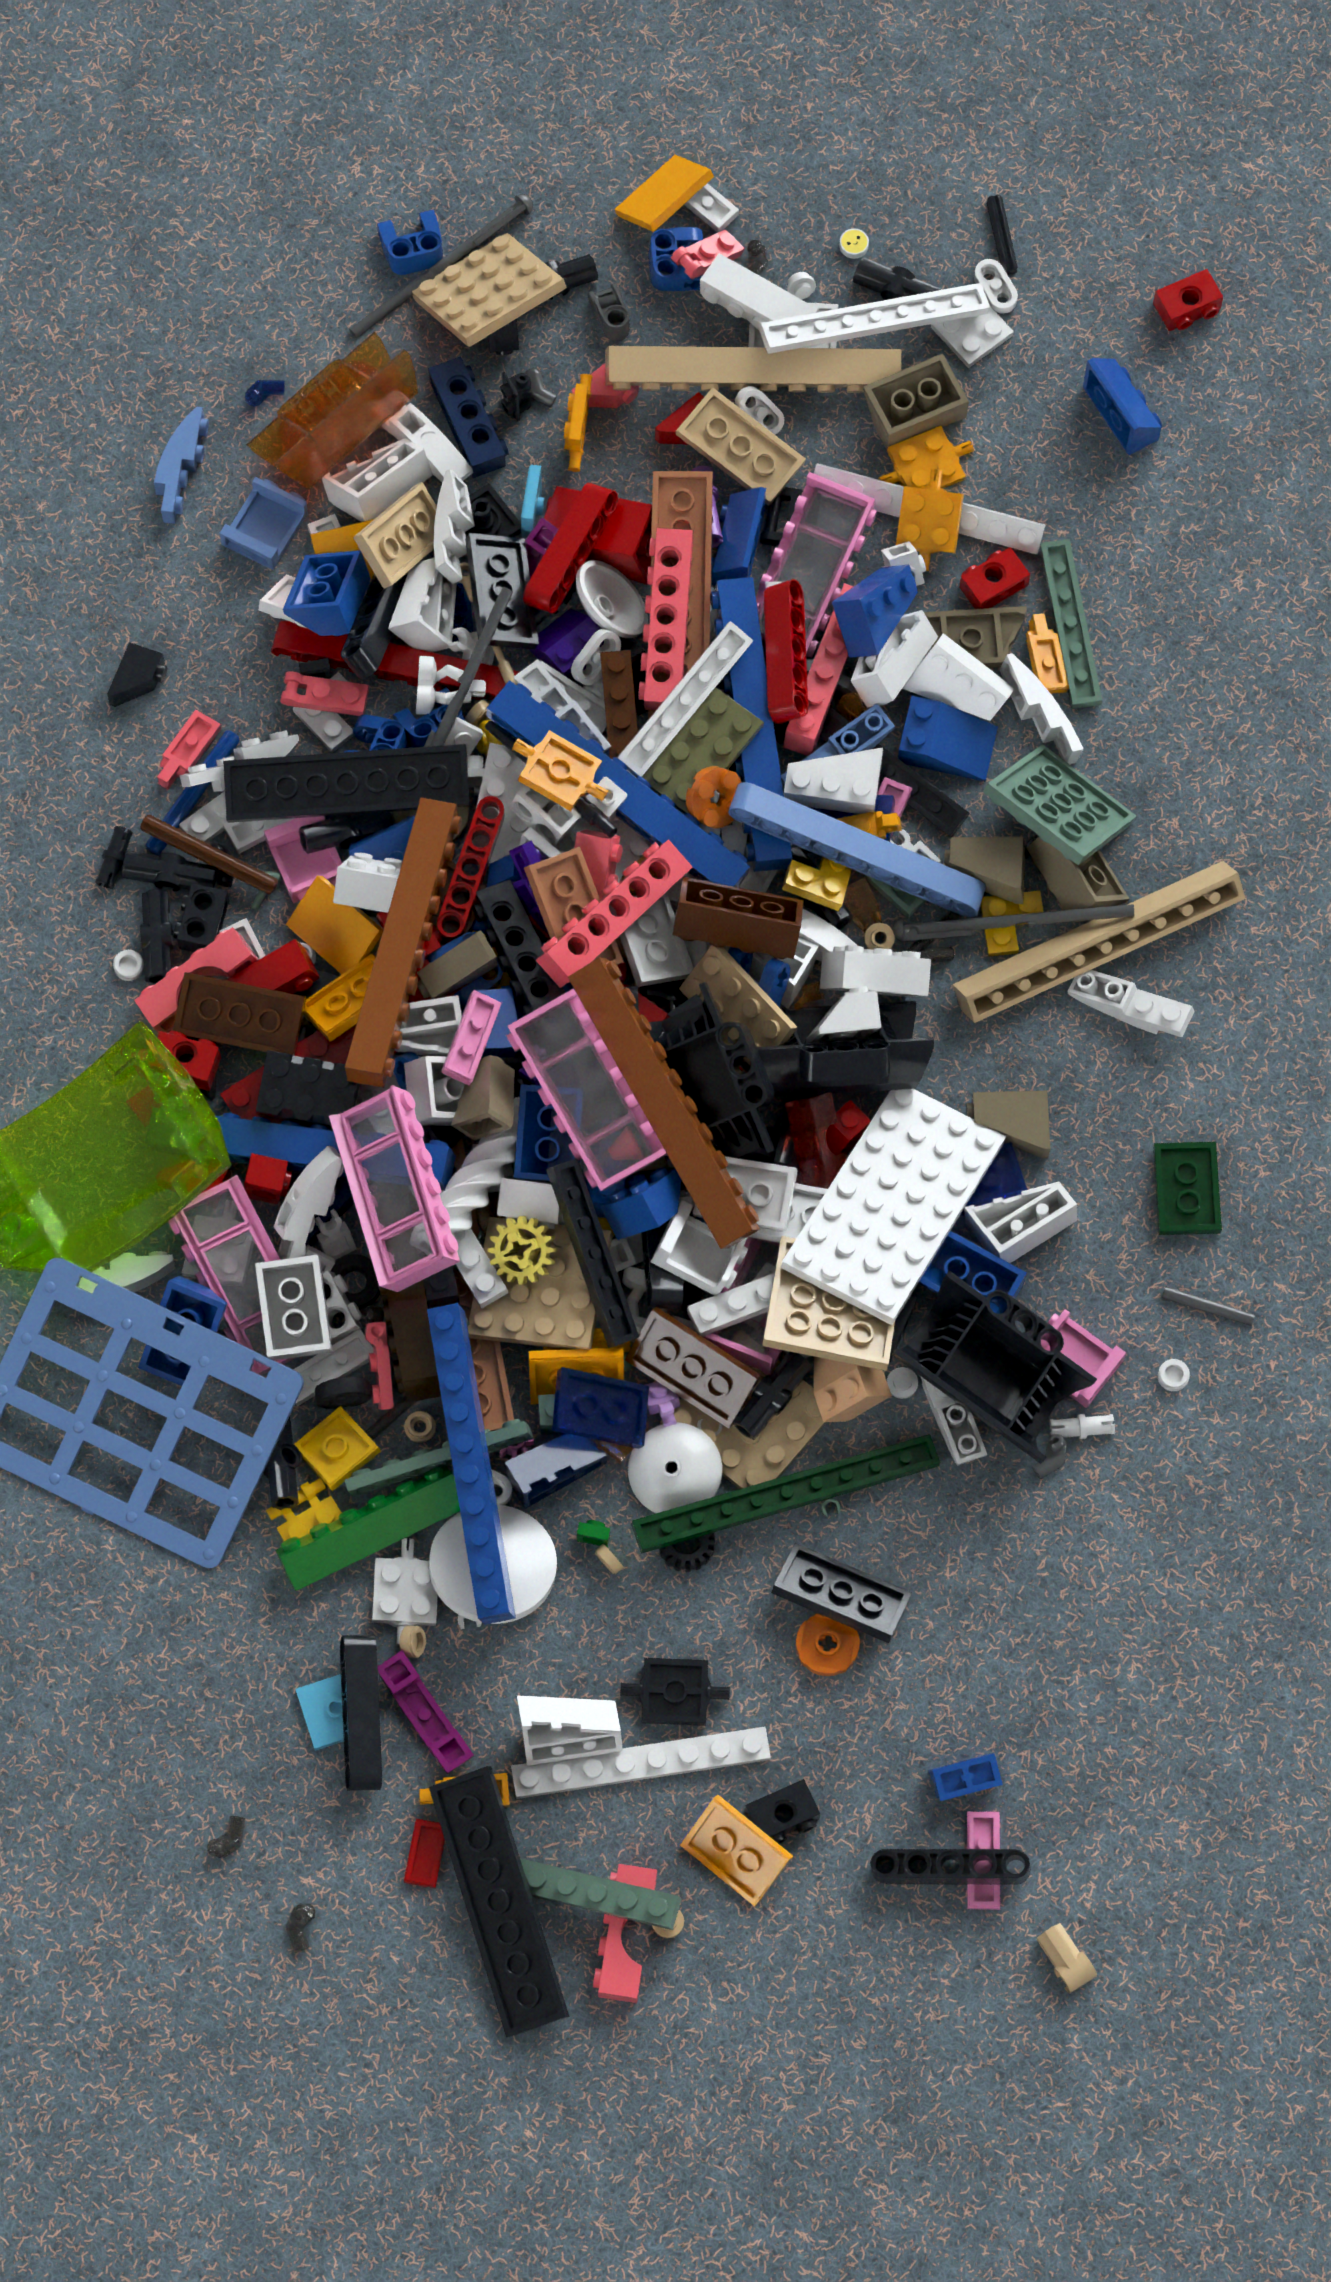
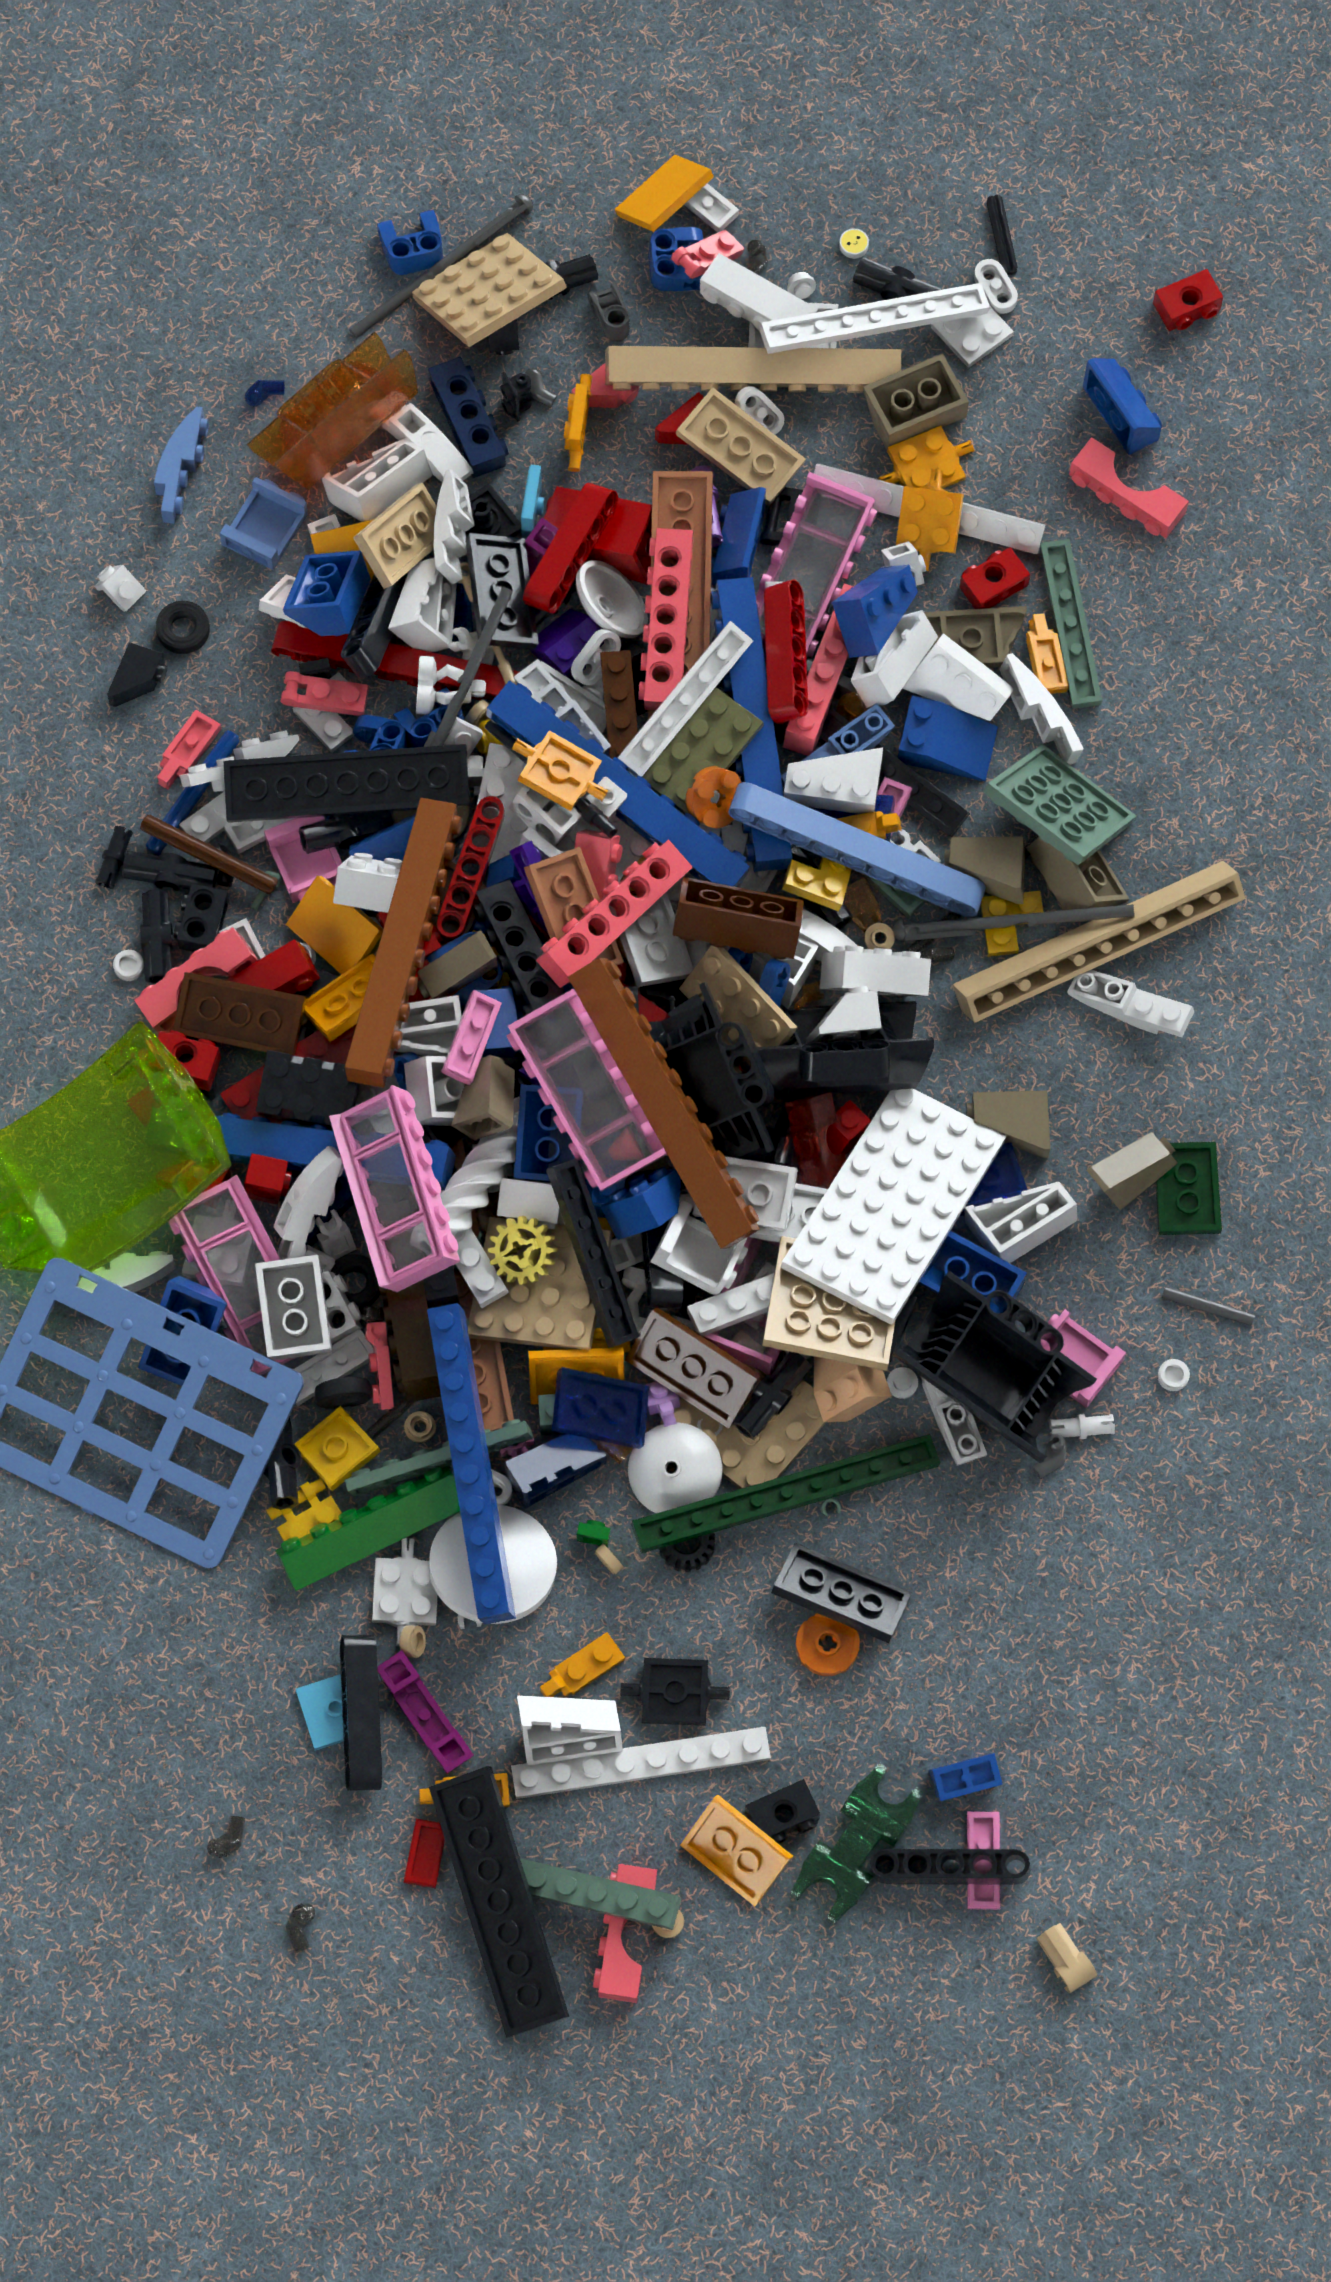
(120, 586): none -> white bracket
(179, 610): none -> black tyre
(583, 1667): none -> light orange hinge
(871, 1822): none -> clear green piece
(1133, 1168): none -> slope
(1156, 509): none -> coral arch

